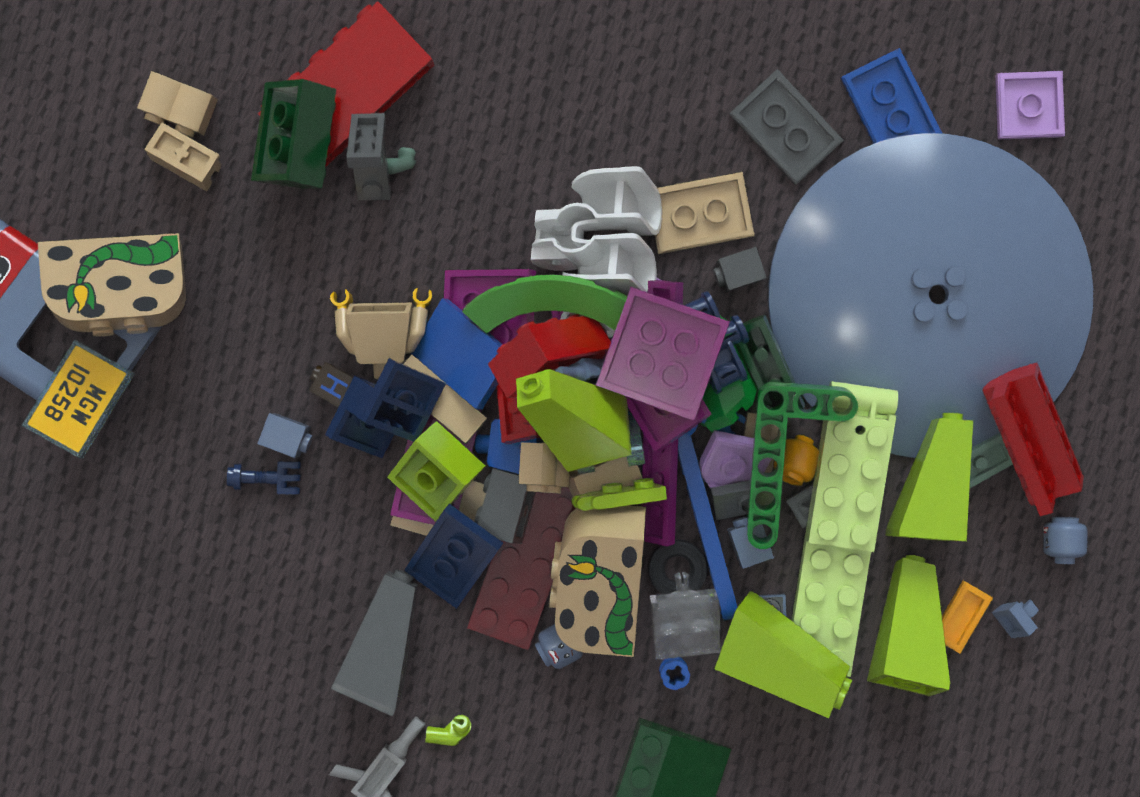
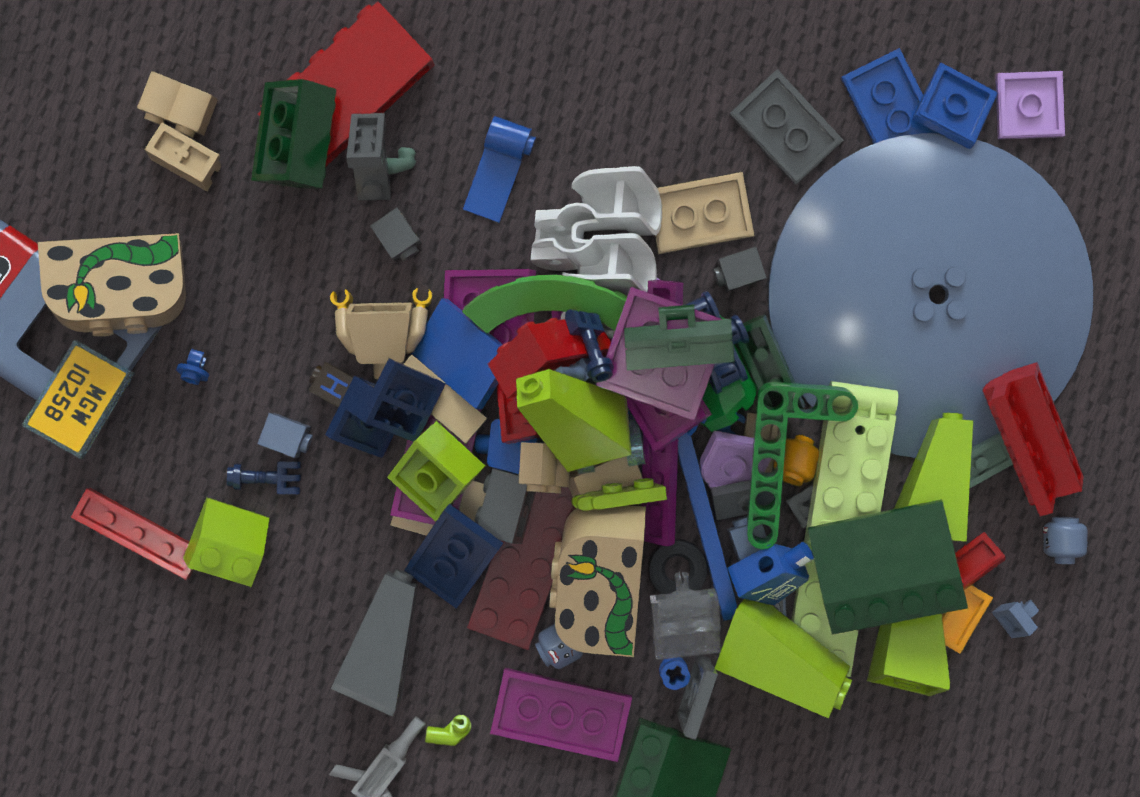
(133, 531): none -> plate
(193, 370): none -> blue plate
(227, 542): none -> lime slope
(396, 235): none -> dark grey brick
(498, 168): none -> blue door
(561, 714): none -> magenta plate
(589, 328): none -> dark blue hinge
(696, 696): none -> dark grey tile
(697, 345): none -> dark green piece
(771, 573): none -> blue torso
(887, 567): none -> dark green slope
(955, 106): none -> blue tile
(978, 559): none -> red tile

